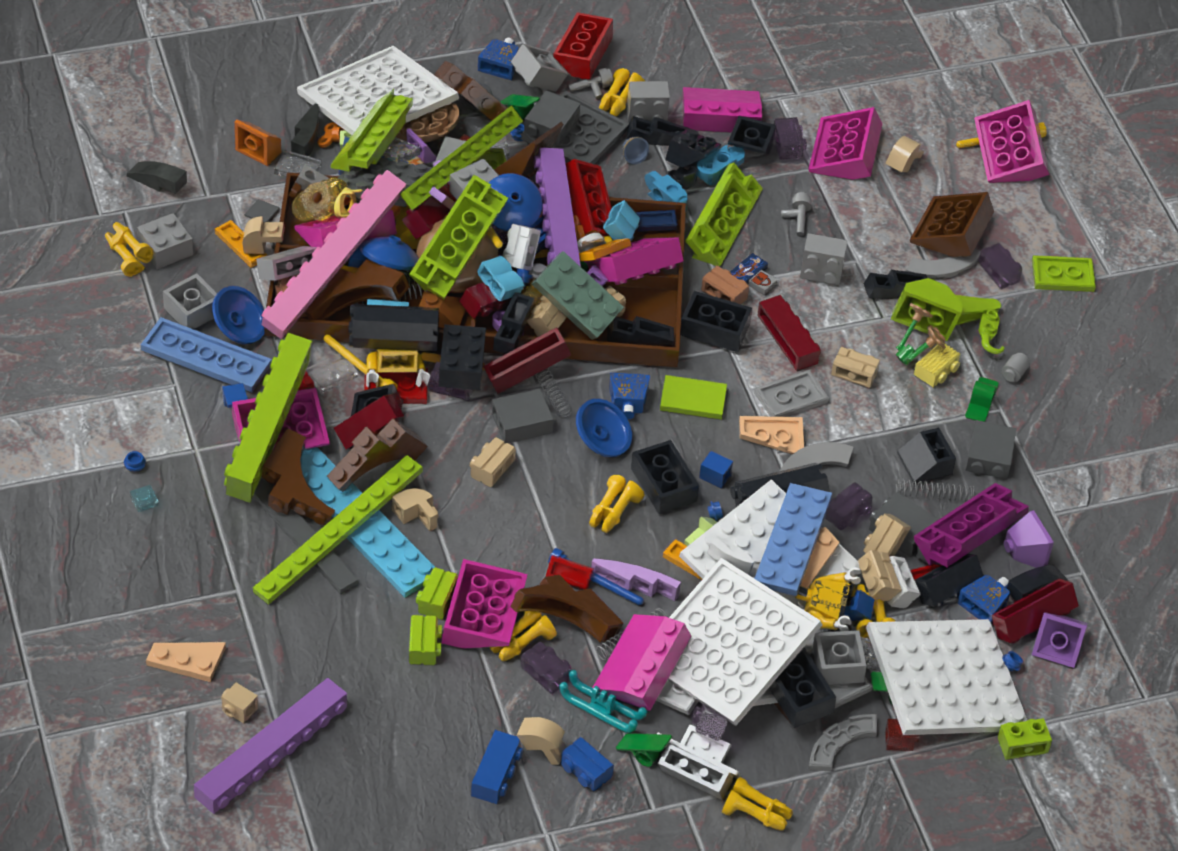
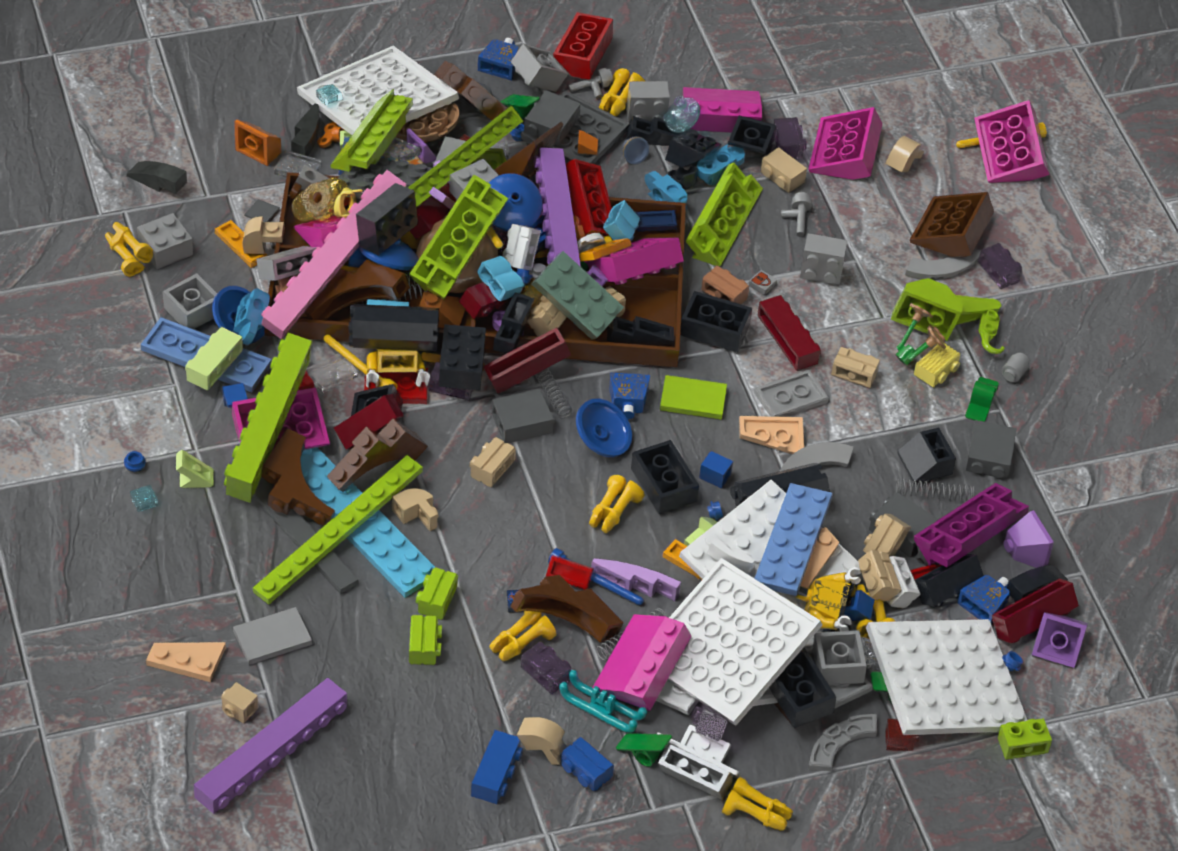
(193, 471): none -> yellowish green slope
(214, 358): none -> yellowish green brick
(249, 314): none -> dark azure piece
(272, 635): none -> light grey tile
(329, 94): none -> clear light blue plate
(387, 219): none -> black brick
(481, 606): dark pink slope -> none
(587, 144): none -> orange slope
(682, 114): none -> clear light blue dish
(749, 268): tile -> none
(783, 170): none -> tan brick
(849, 506): clear purple brick -> none
(891, 285): black slope -> none
(1063, 273): lime tile -> none

